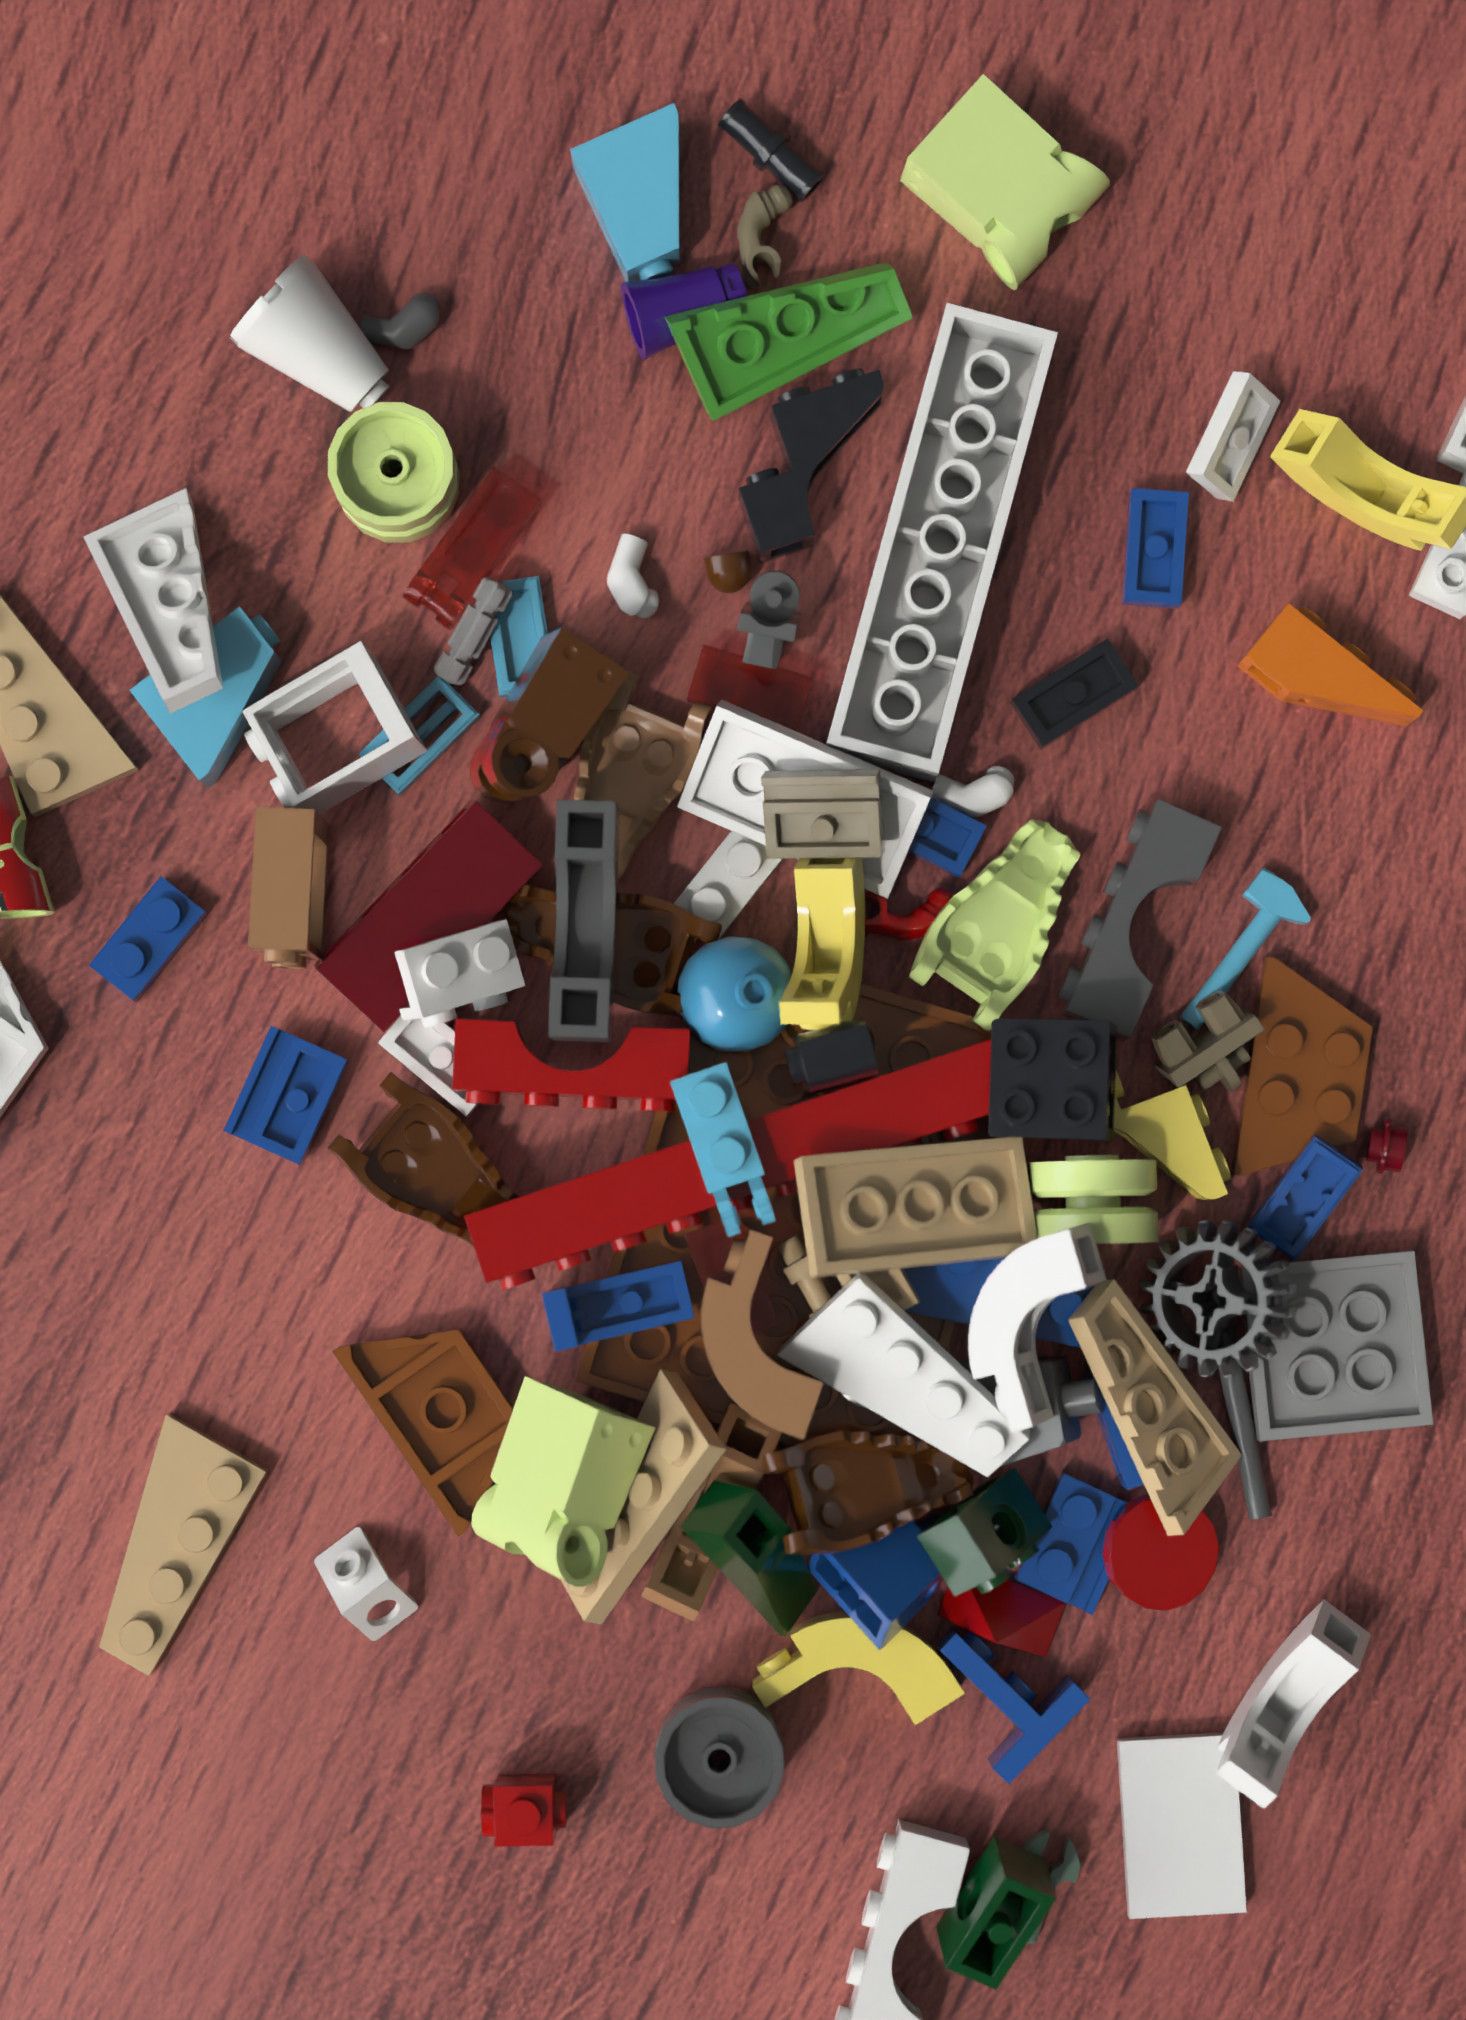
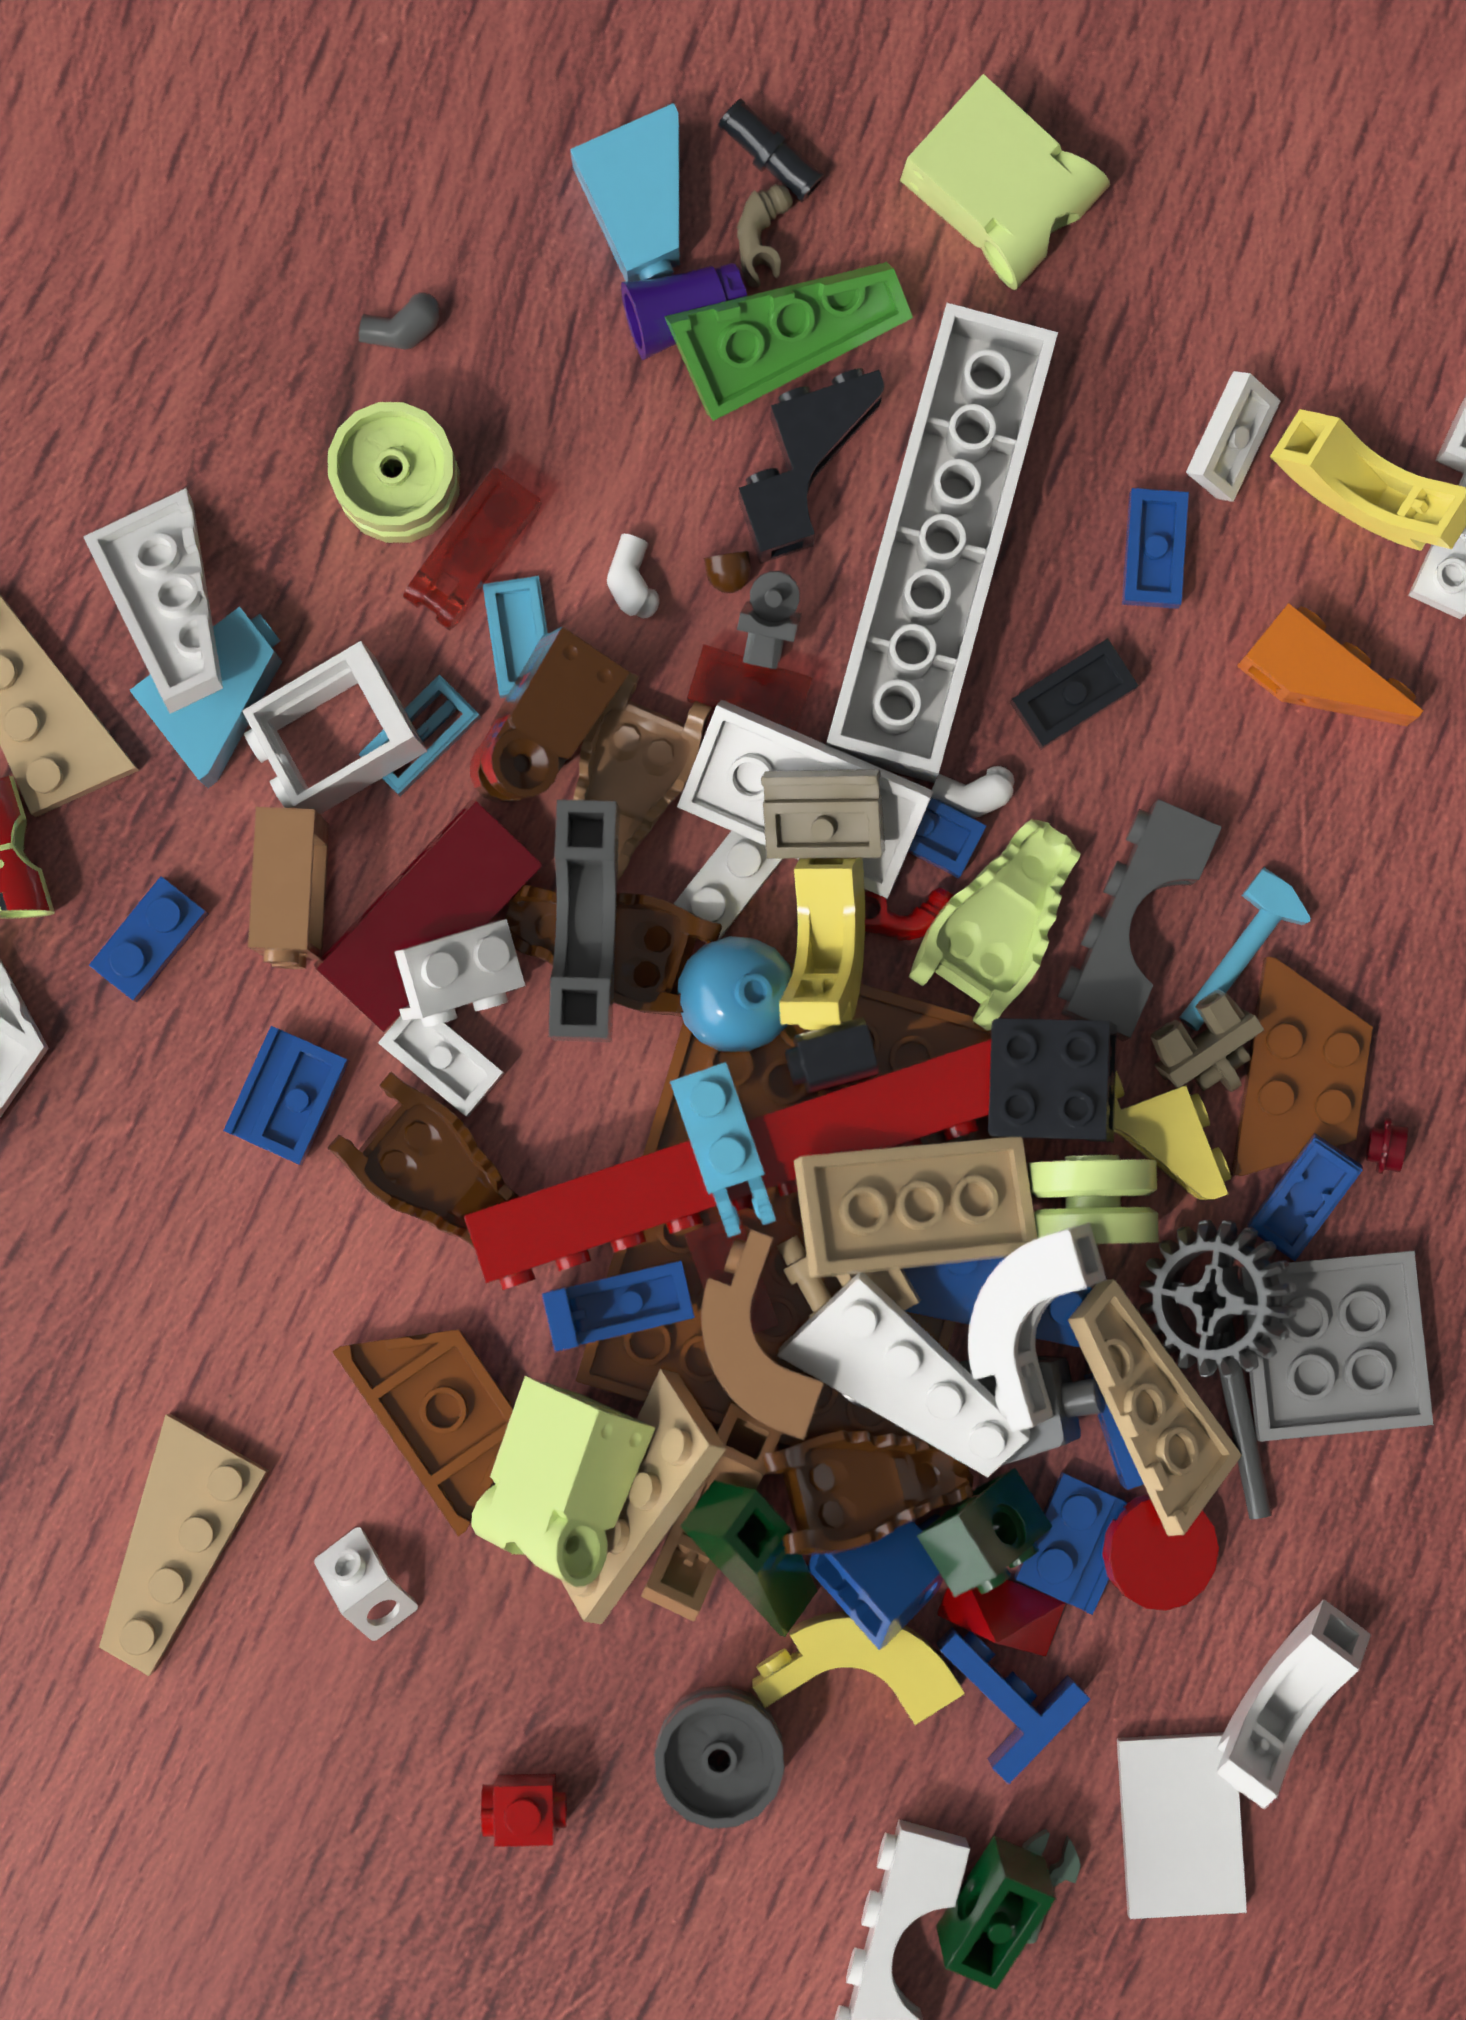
(313, 338): white cone -> none
(473, 631): light grey axle -> none
(496, 1061): red arch -> none

